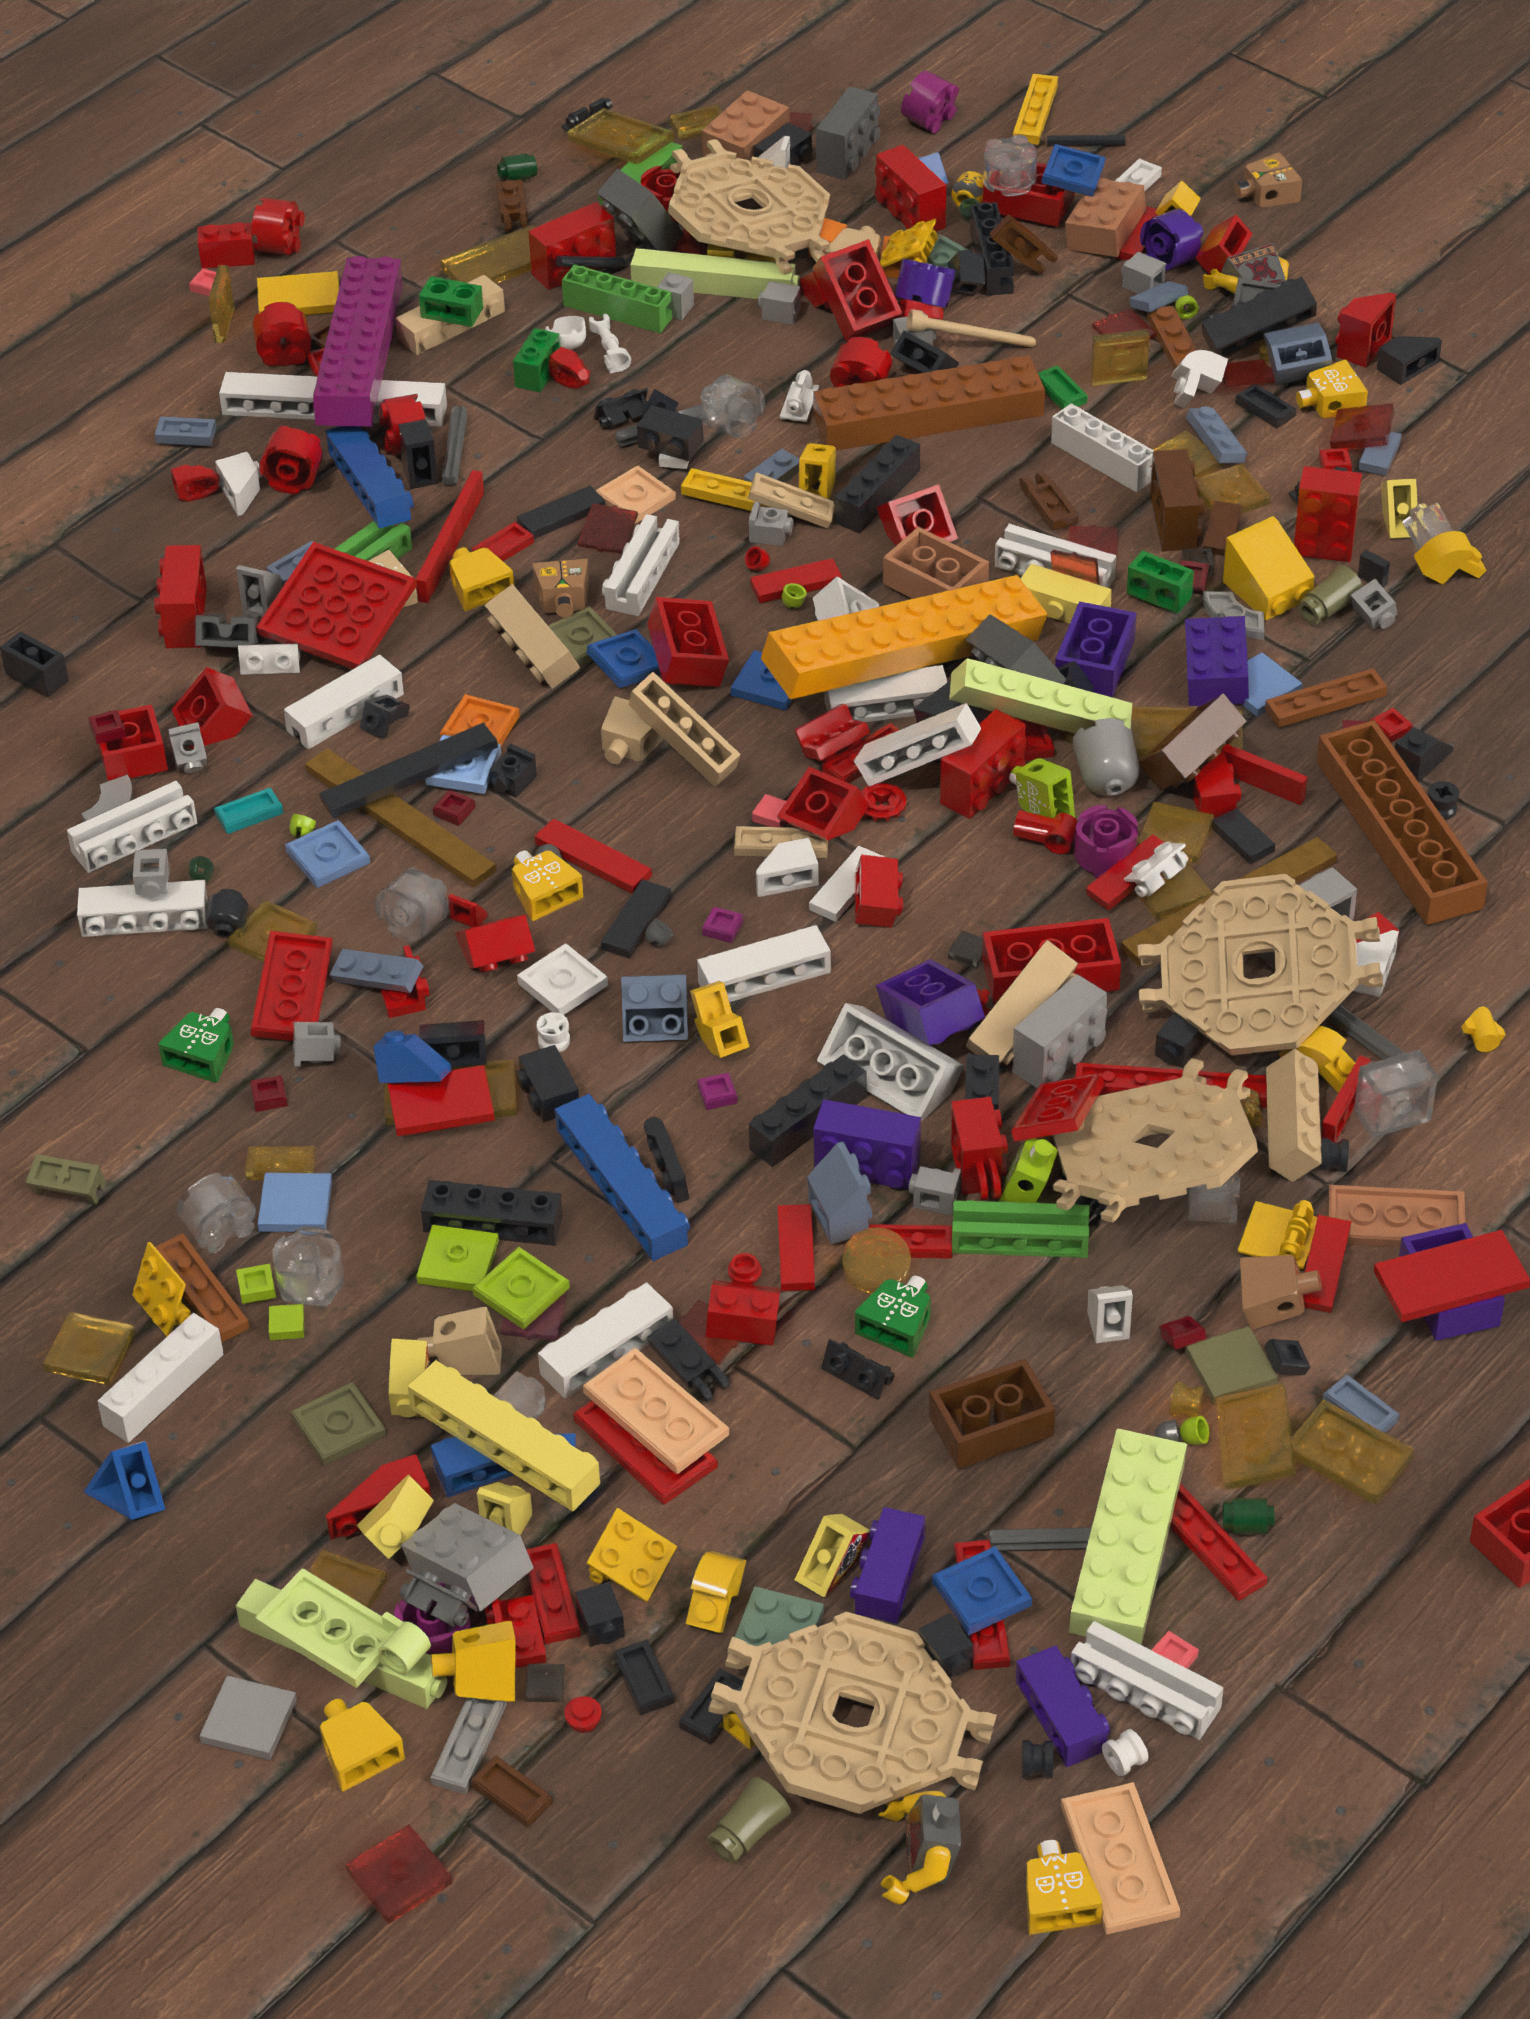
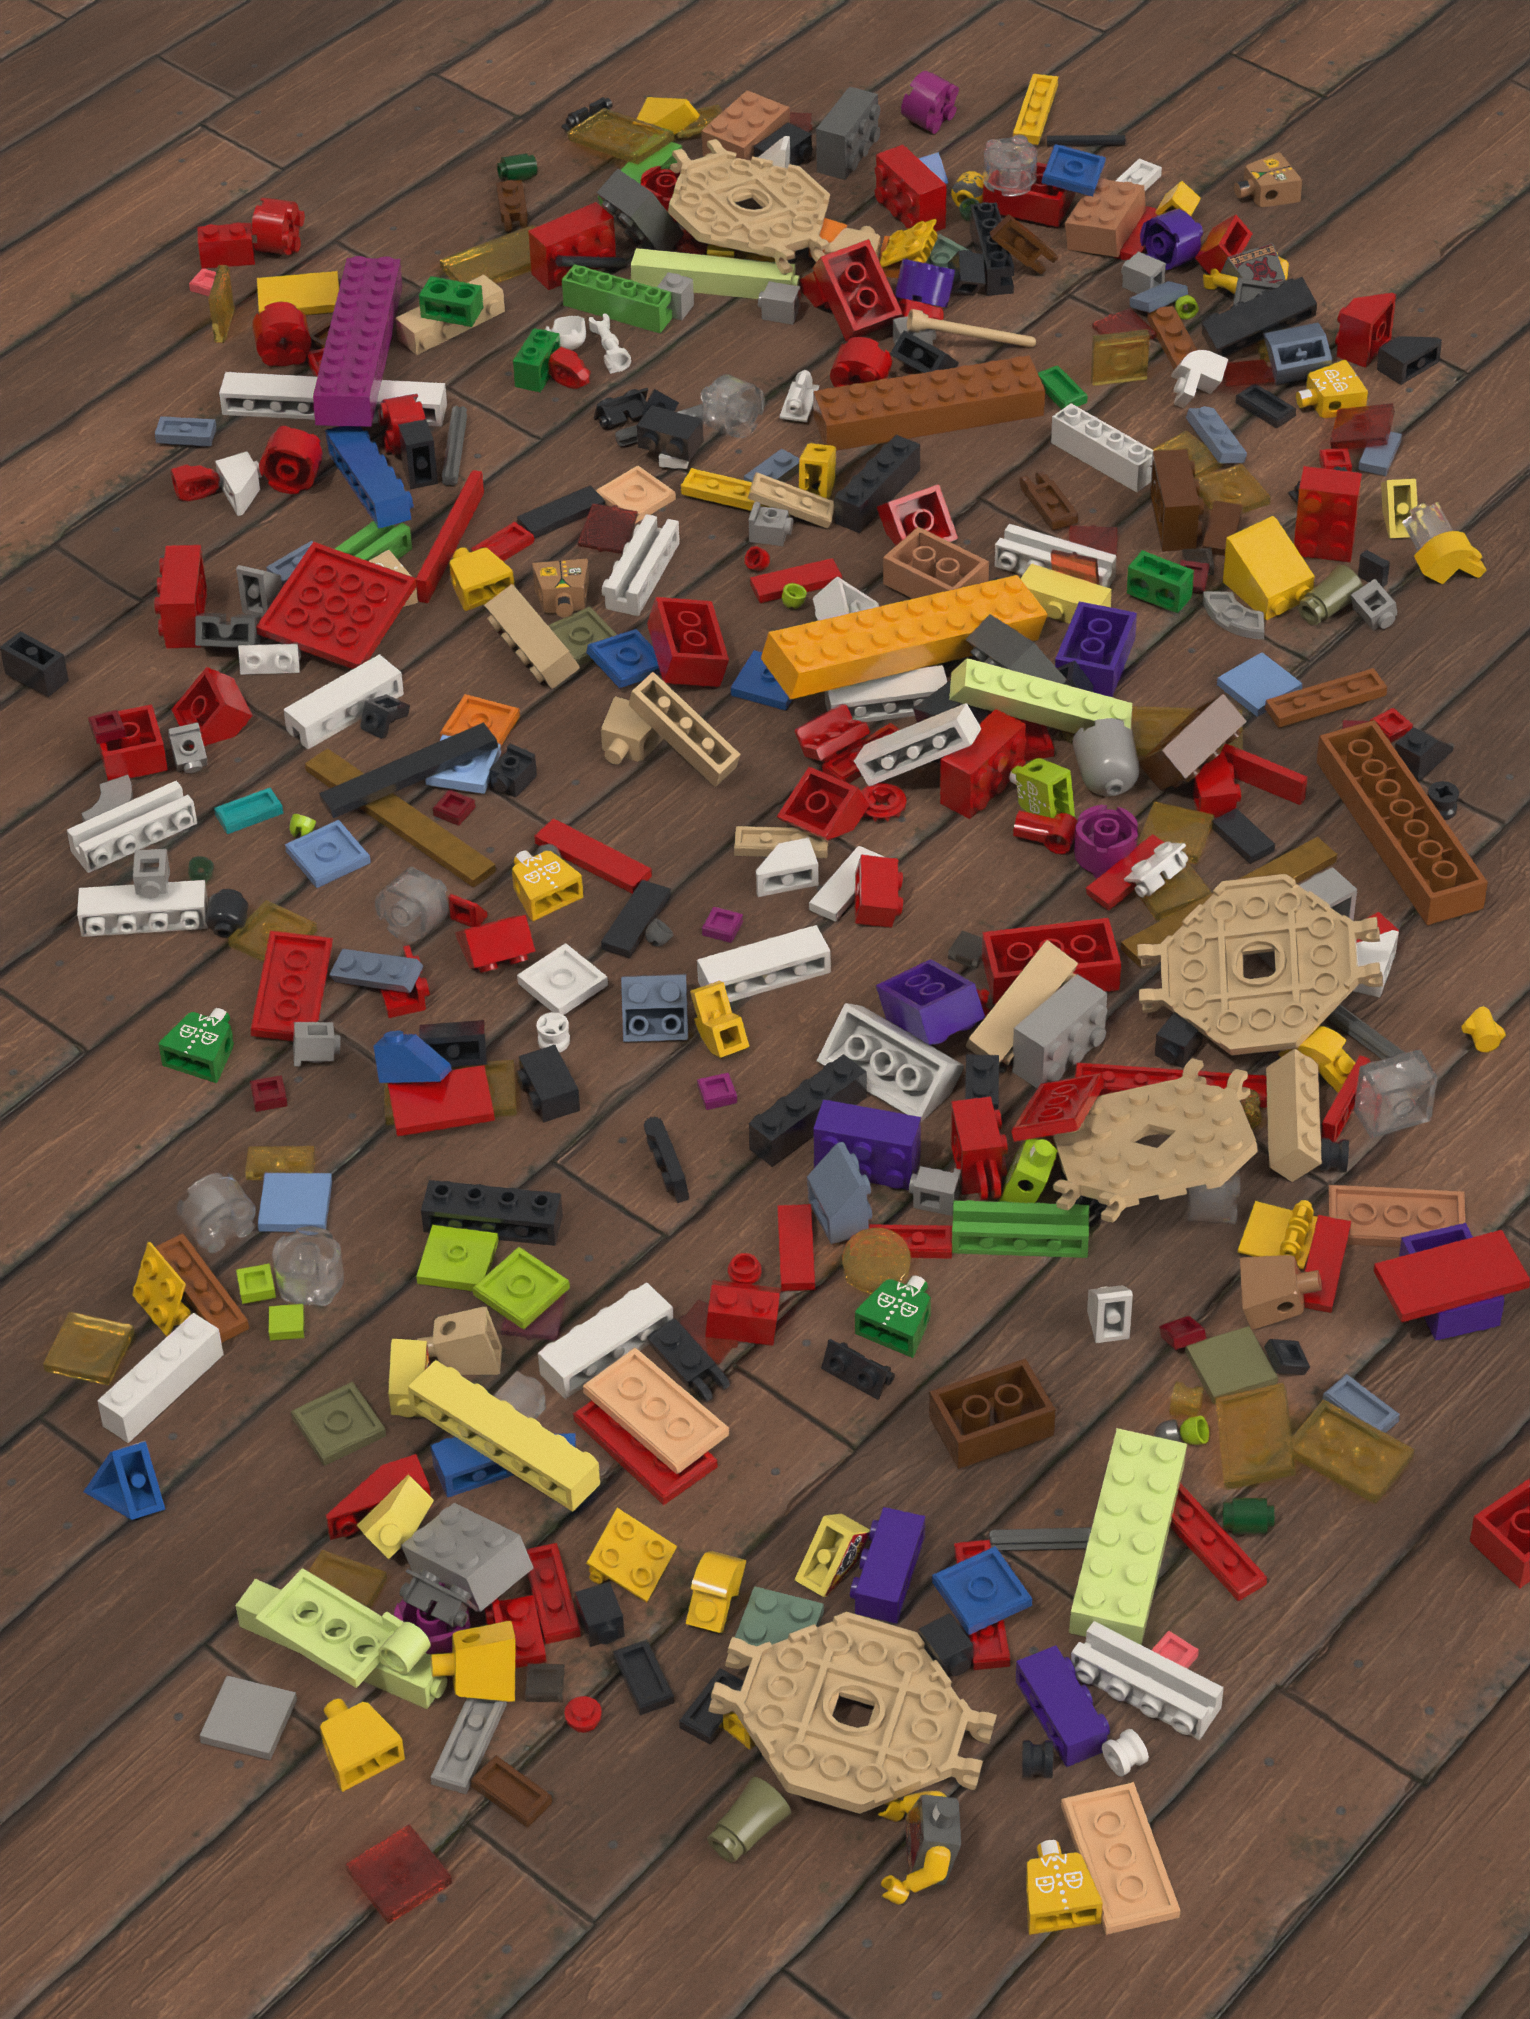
(66, 1177): olive hinge -> none
(505, 1505): light yellow slope -> none
(622, 1177): blue brick -> none
(668, 113): none -> yellow slope
(767, 811): coral tile -> none
(1216, 659): dark purple brick -> none

